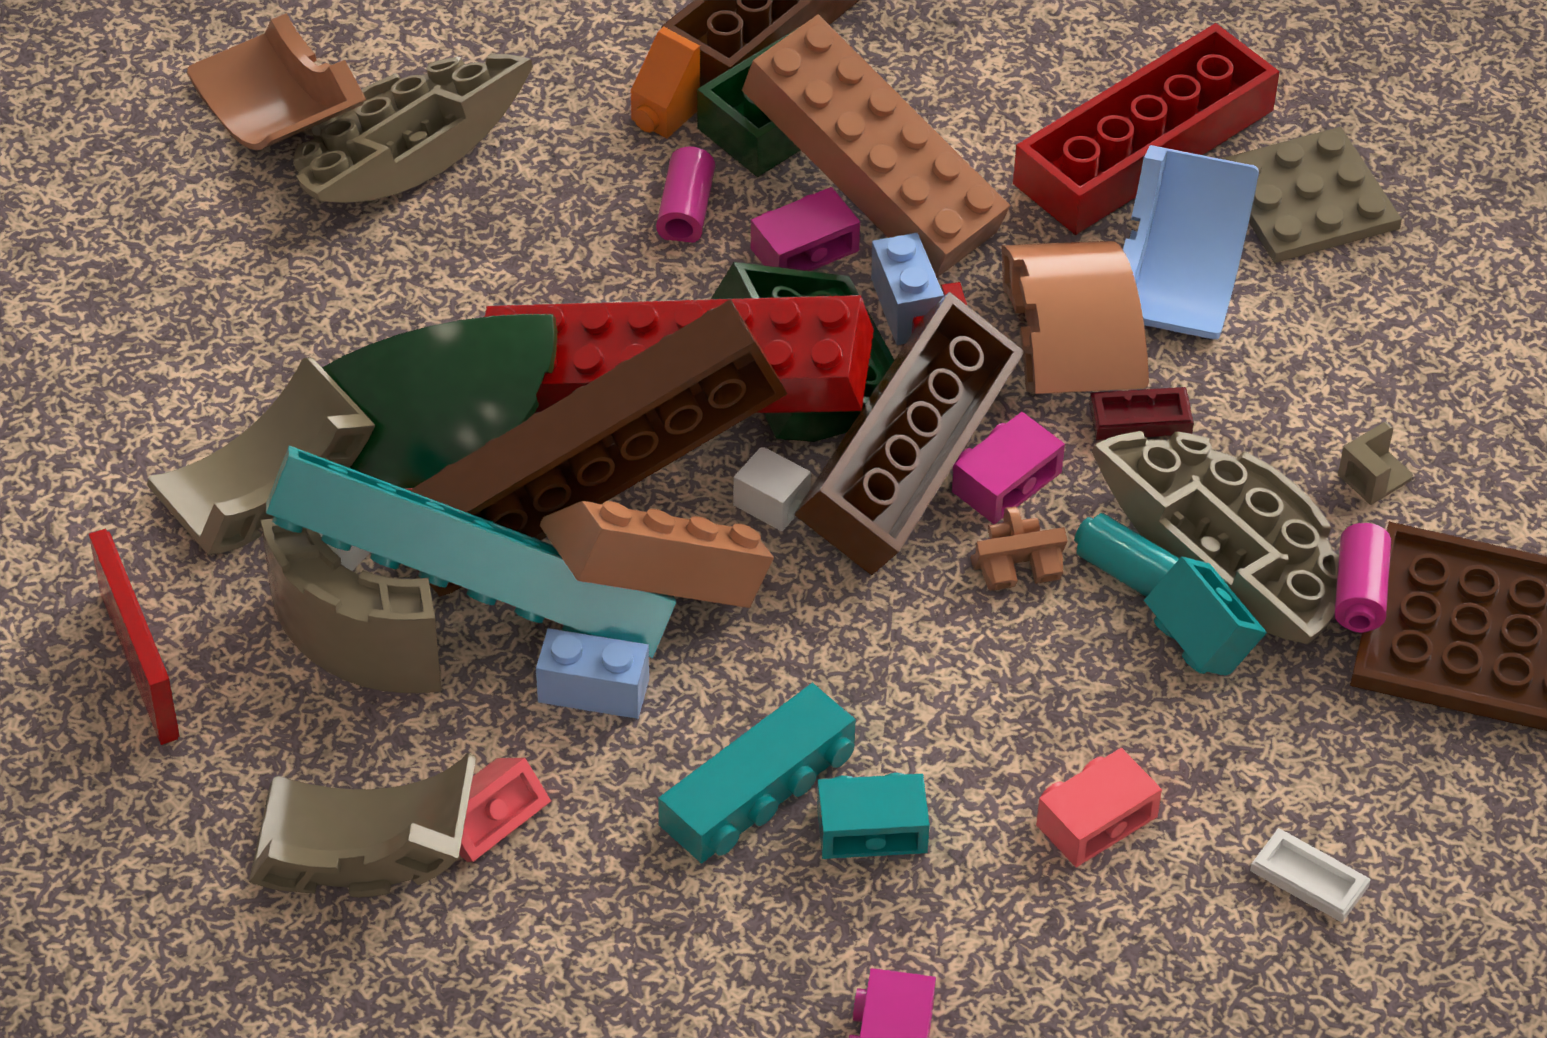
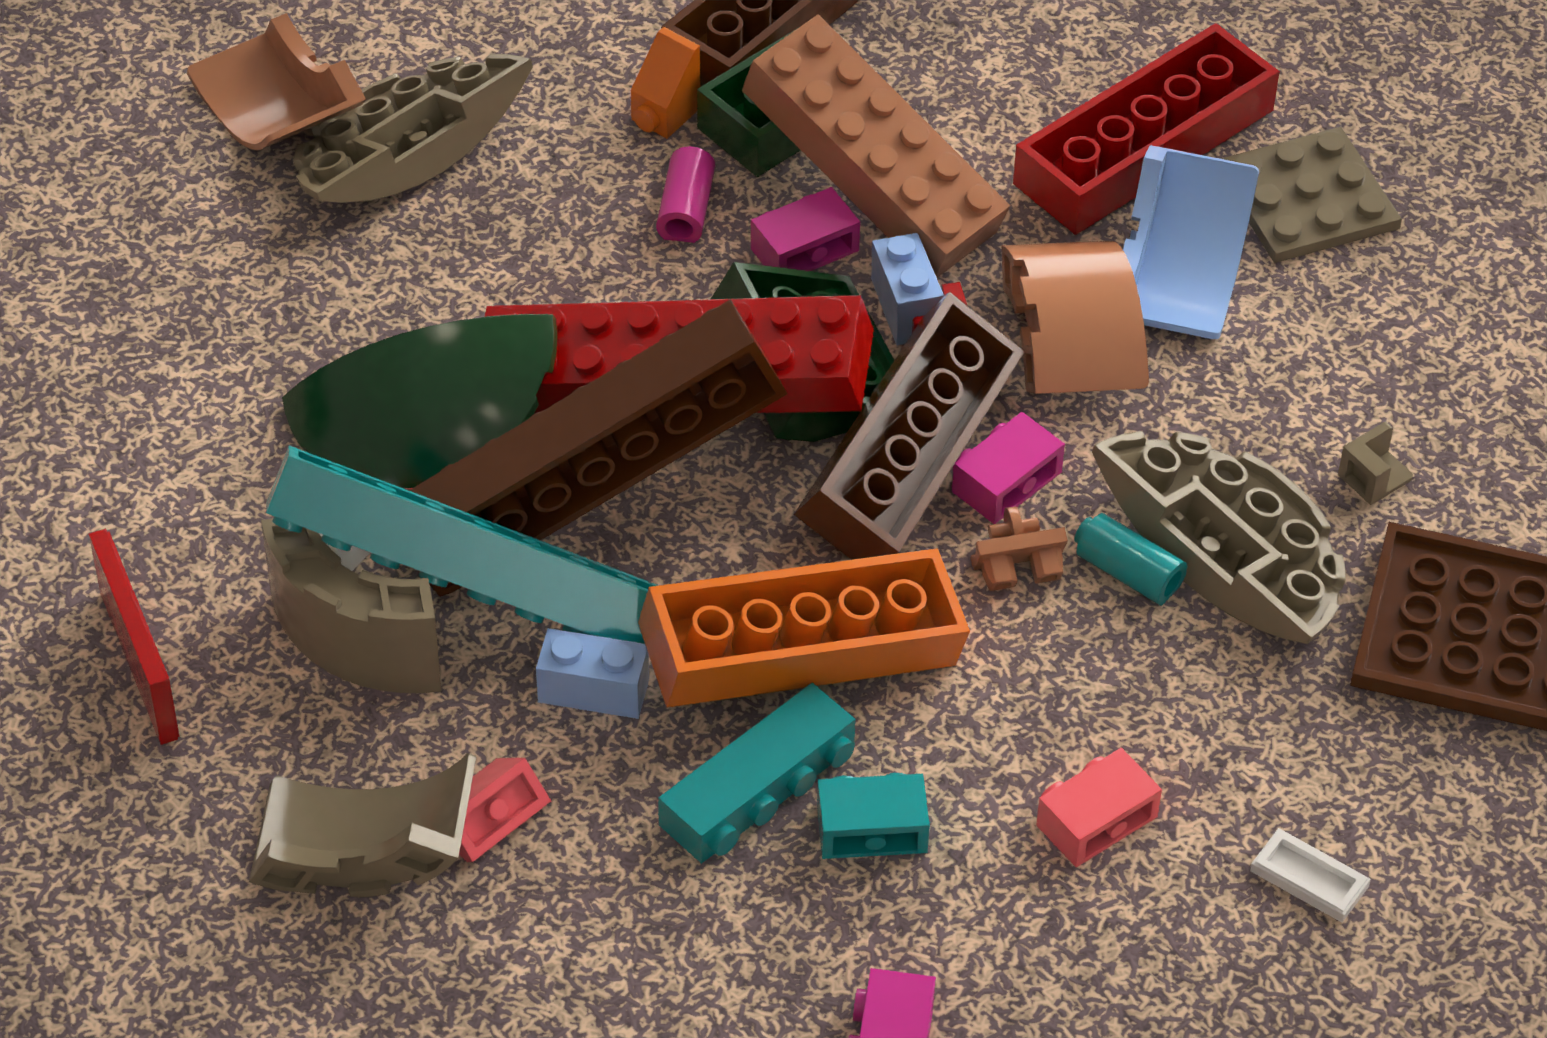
(227, 492): dark tan panel -> none
(659, 552): nougat slope -> none
(771, 488): white panel -> none
(802, 627): none -> orange brick
(1145, 410): dark red plate -> none
(1204, 617): teal brick -> none
(1363, 577): dark pink brick -> none

